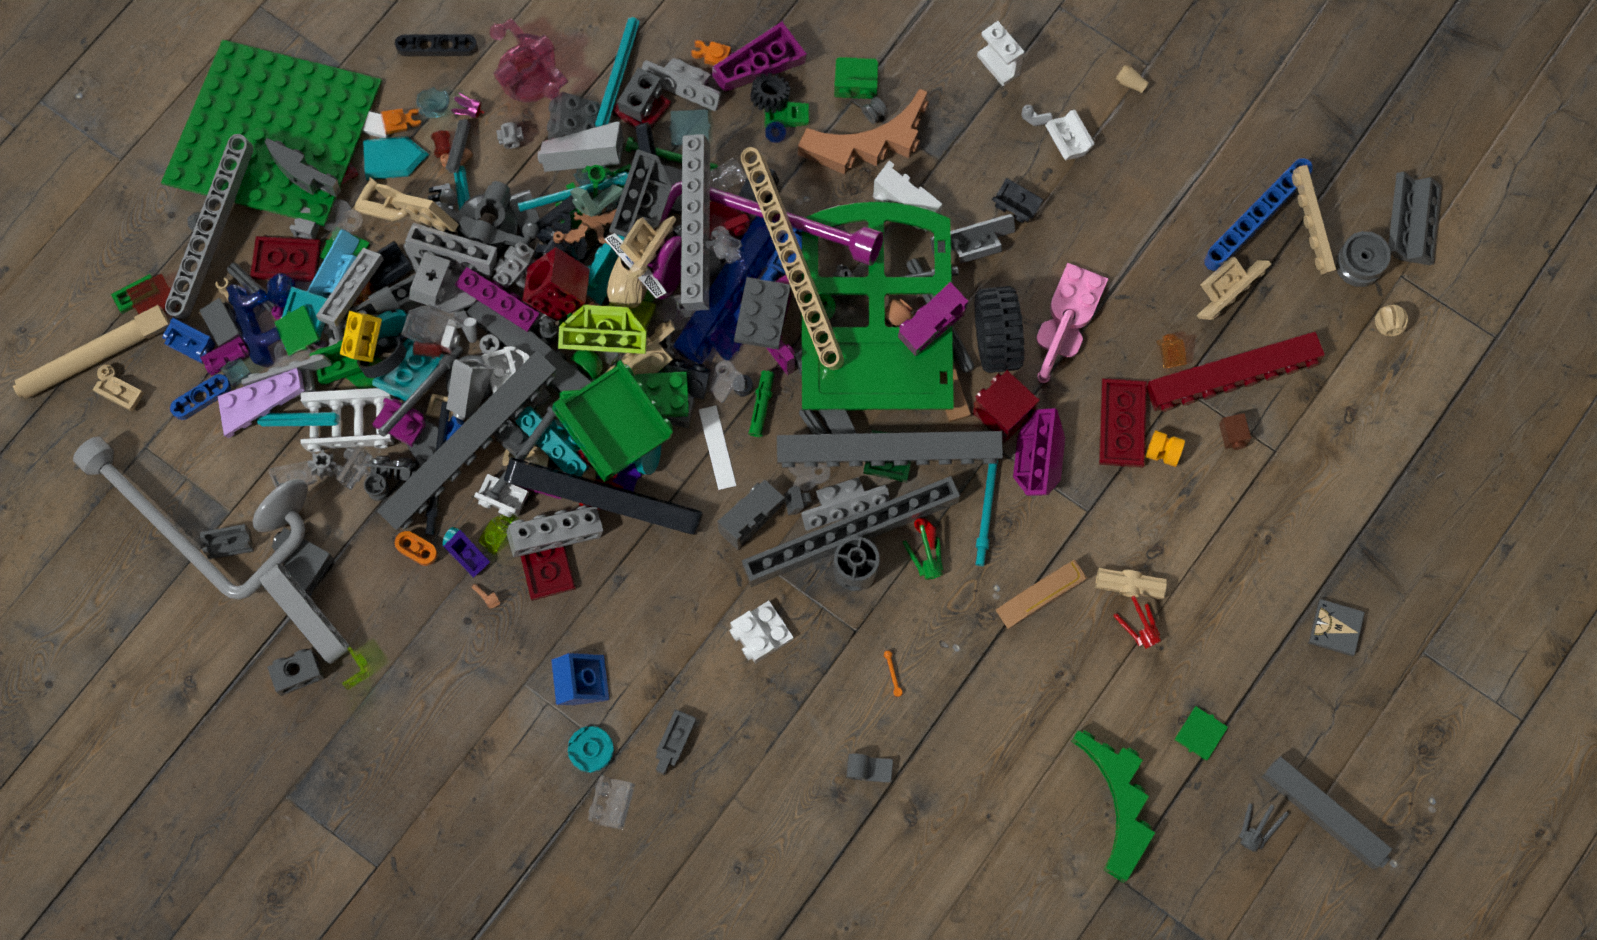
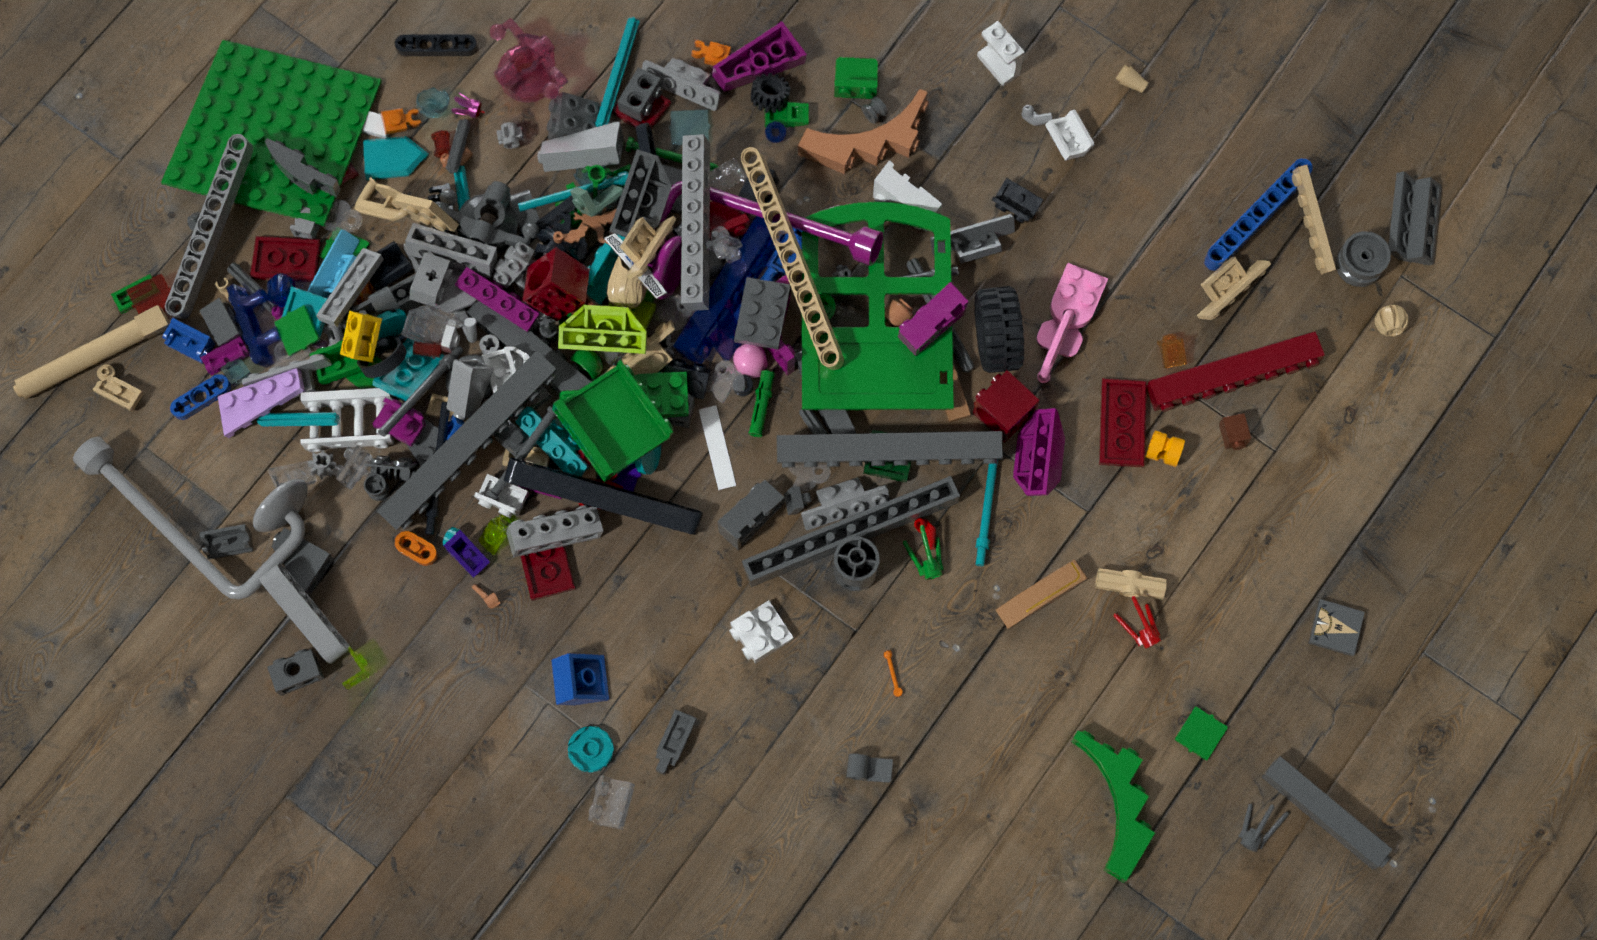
(750, 360): none -> bright pink hair

